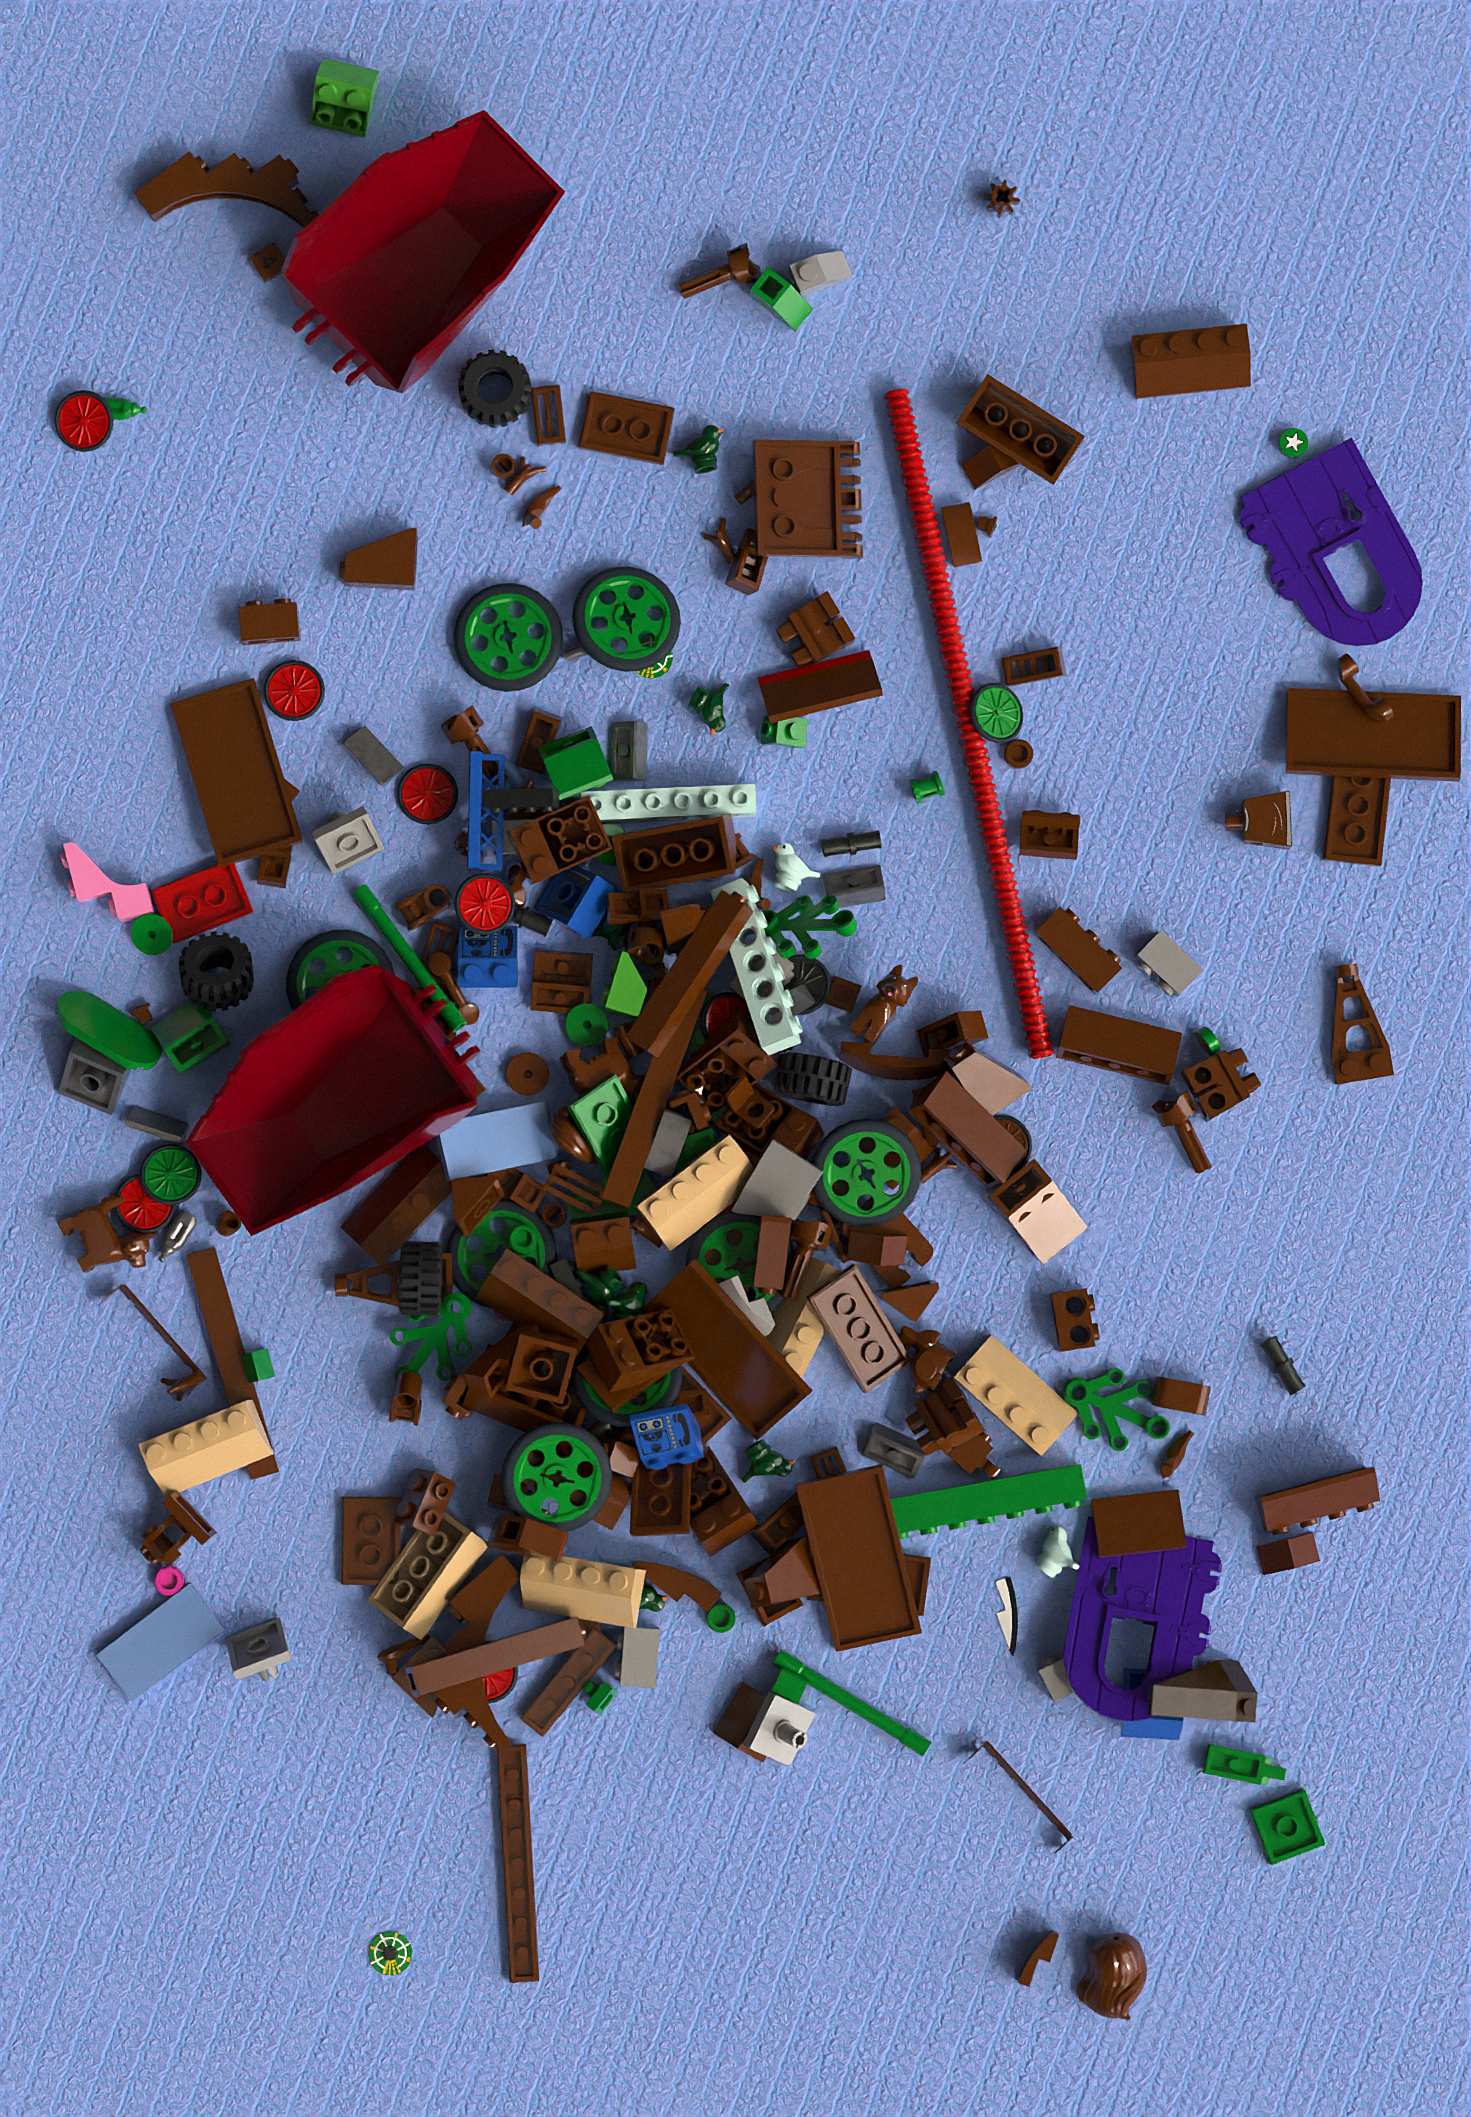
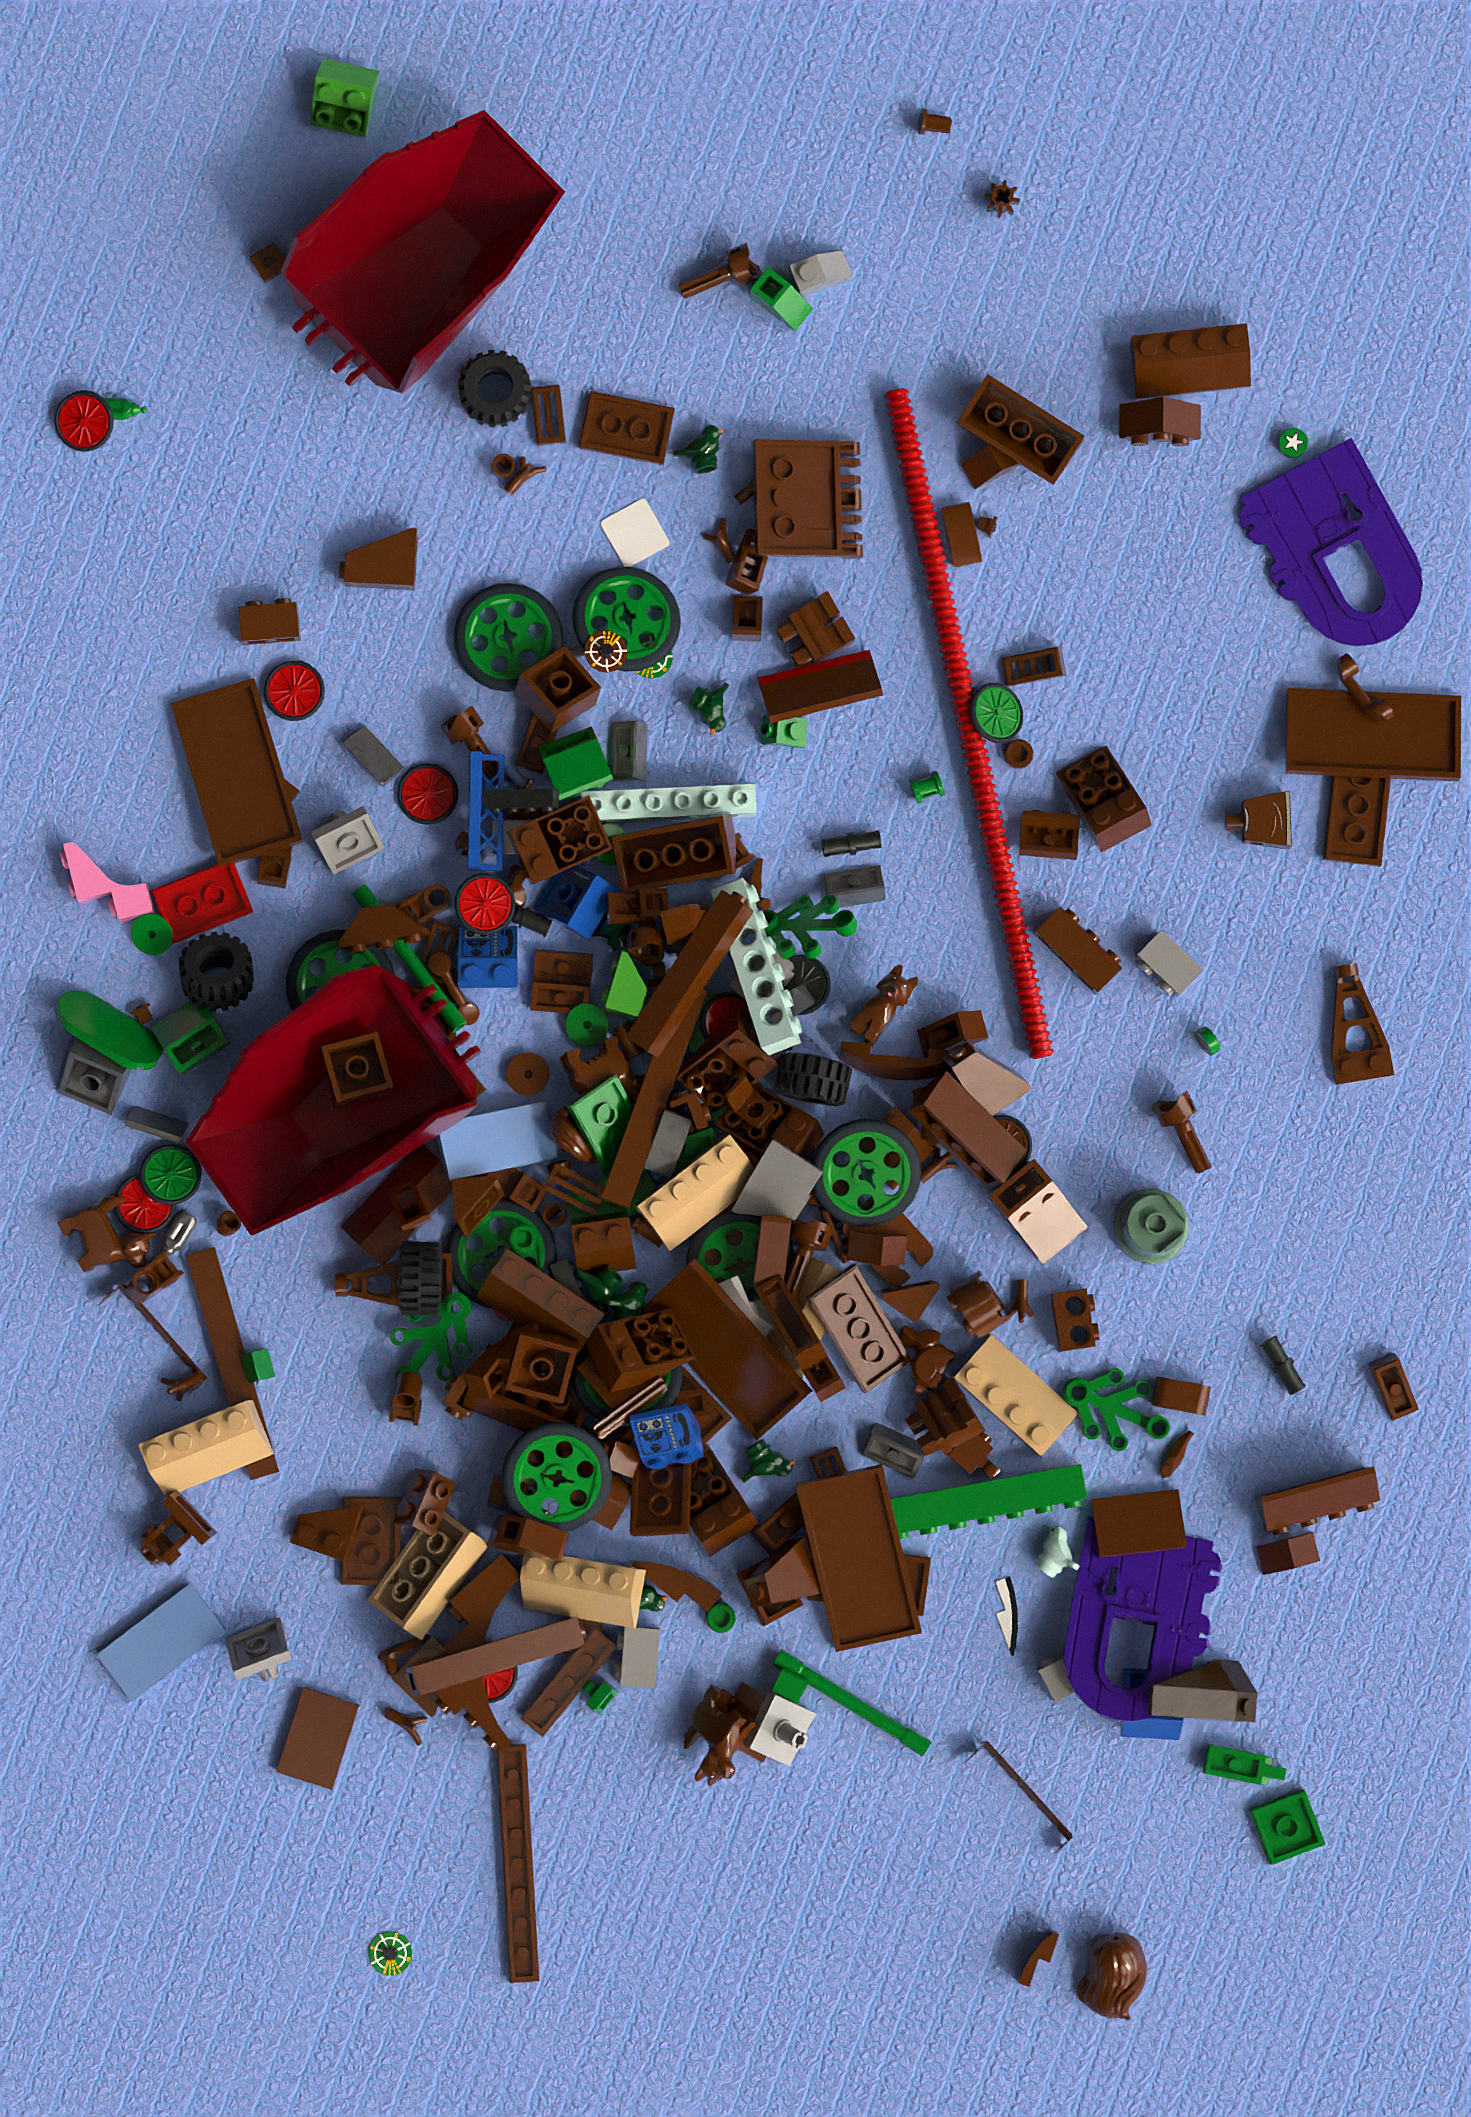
(156, 1275): none -> reddish brown piece
(169, 1580): dark pink tile -> none
(231, 179): reddish brown arch -> none
(317, 1738): none -> reddish brown tile
(328, 1531): none -> reddish brown wing
(355, 1070): none -> reddish brown brick
(381, 927): none -> reddish brown slope
(406, 1722): none -> reddish brown bar
(408, 1205): none -> reddish brown slope
(537, 507): reddish brown bar -> none
(558, 689): none -> reddish brown brick
(605, 651): none -> reddish brown piece
(629, 1407): none -> reddish brown axle
(635, 533): none -> white sticker
(721, 1731): none -> reddish brown animal
(747, 618): none -> reddish brown slope
(790, 868): light aqua animal -> none
(800, 1338): none -> reddish brown slope
(843, 994): reddish brown tile -> none
(933, 123): none -> reddish brown piece
(978, 1304): none -> reddish brown brick
(1021, 1301): none -> reddish brown bar
(1104, 799): none -> reddish brown slope
(1119, 1045): reddish brown brick -> none
(1151, 1226): none -> sand green piece
(1160, 420): none -> reddish brown brick
(1224, 1082): reddish brown hips -> none
(1393, 1386): none -> reddish brown slope

